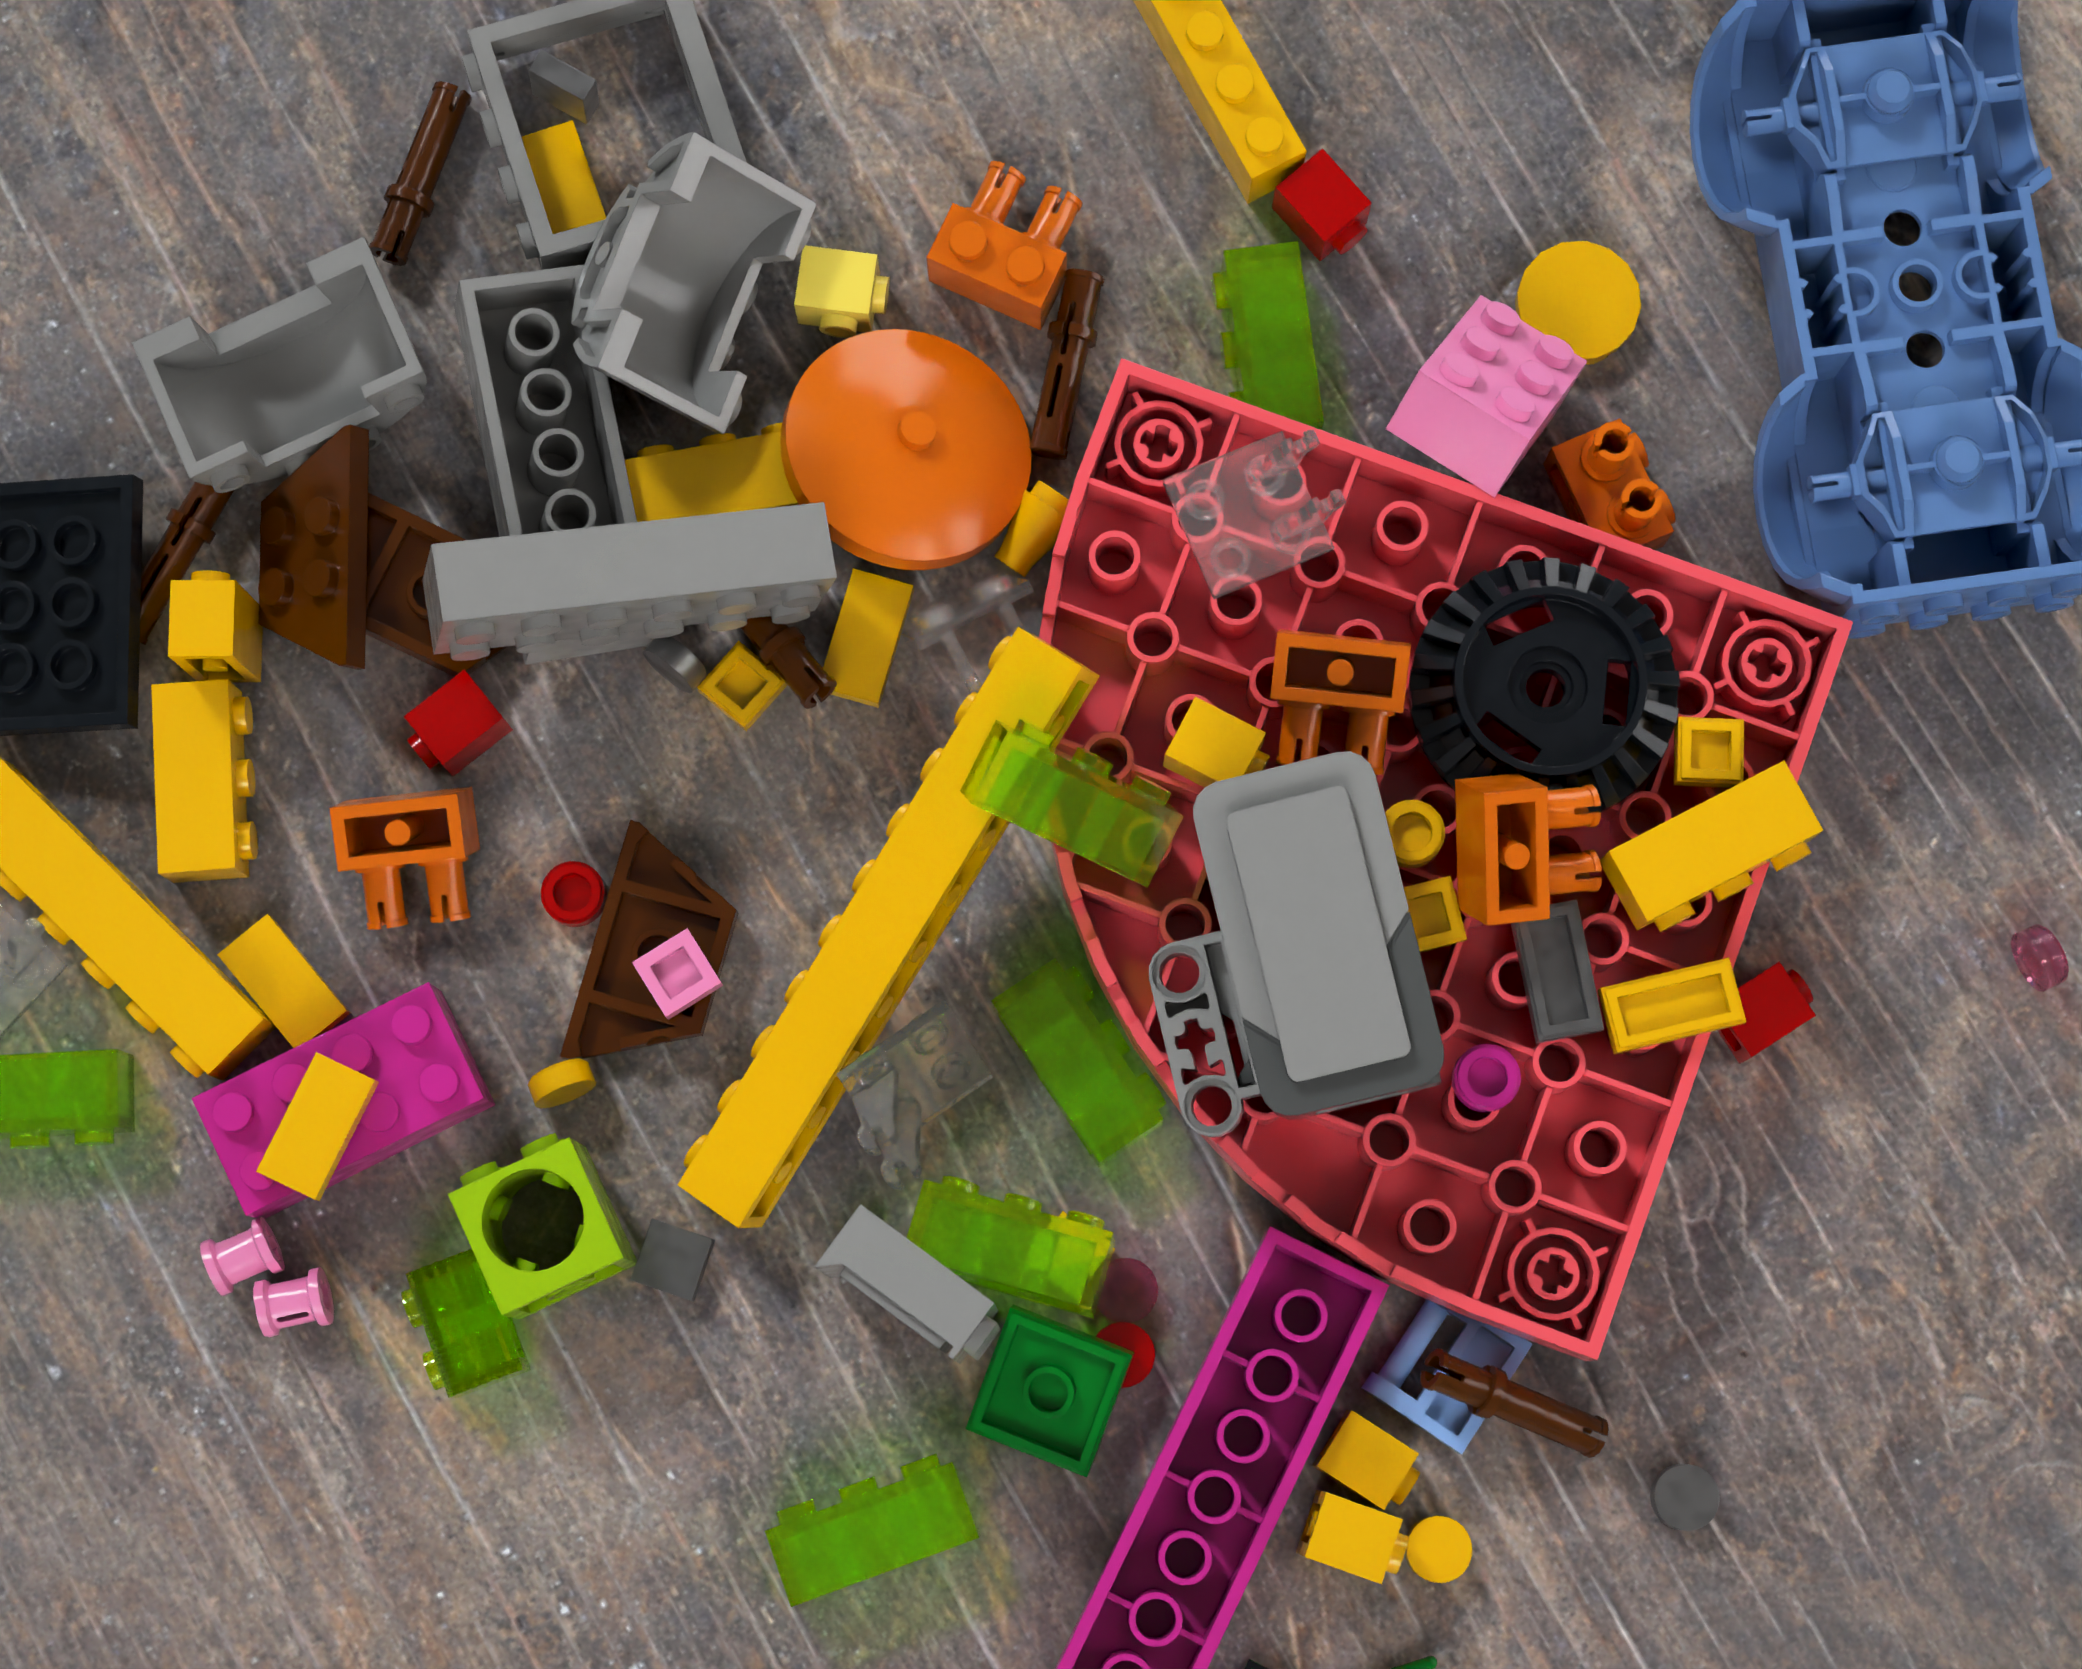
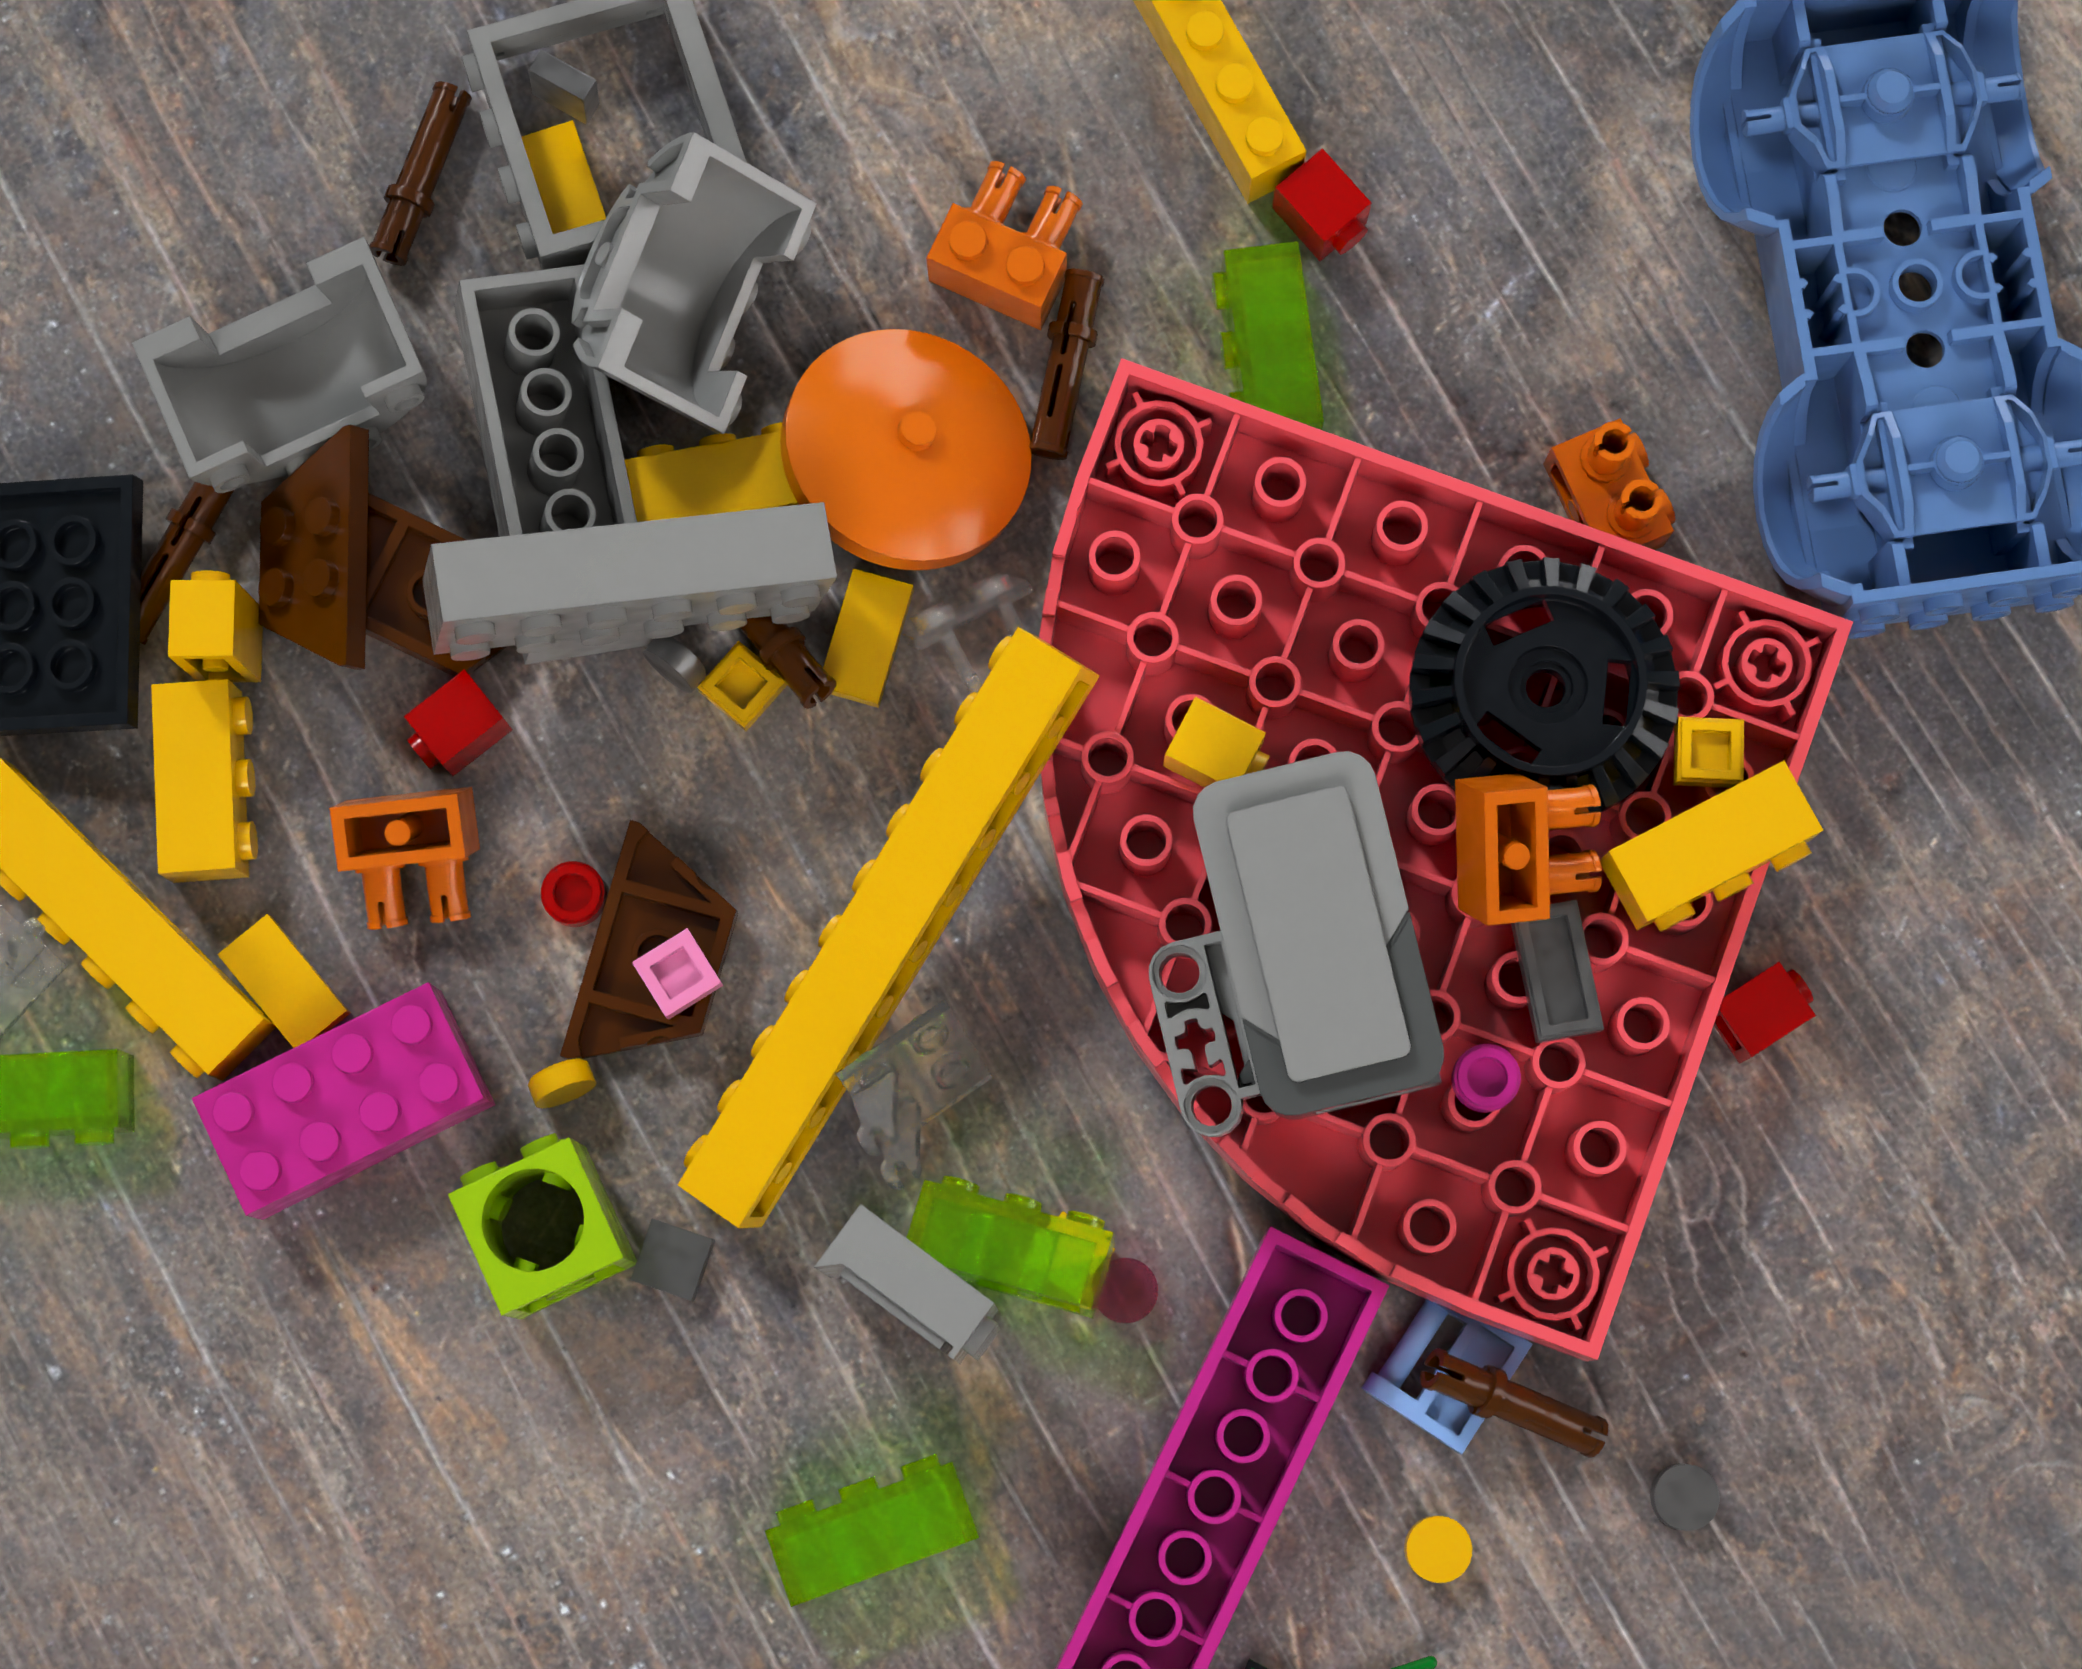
(242, 1256): bright pink bush -> none
(293, 1302): bright pink bush -> none
(317, 1126): yellow tile -> none
(463, 1325): clear neon green brick -> none
(840, 291): light yellow brick -> none
(1033, 528): yellow cone -> none
(1049, 1390): green tile -> none
(1073, 800): clear neon green brick -> none
(1080, 1060): clear neon green brick -> none
(1134, 1339): red tile -> none
(1252, 512): clear plate -> none
(1338, 671): orange brick -> none
(1352, 1537): yellow brick -> none
(1368, 1461): yellow brick -> none
(1415, 832): yellow tile -> none
(1435, 914): yellow tile -> none
(1486, 394): bright pink brick -> none
(1581, 297): yellow tile -> none
(1671, 1006): yellow tile -> none
(2040, 957): clear pink tile -> none

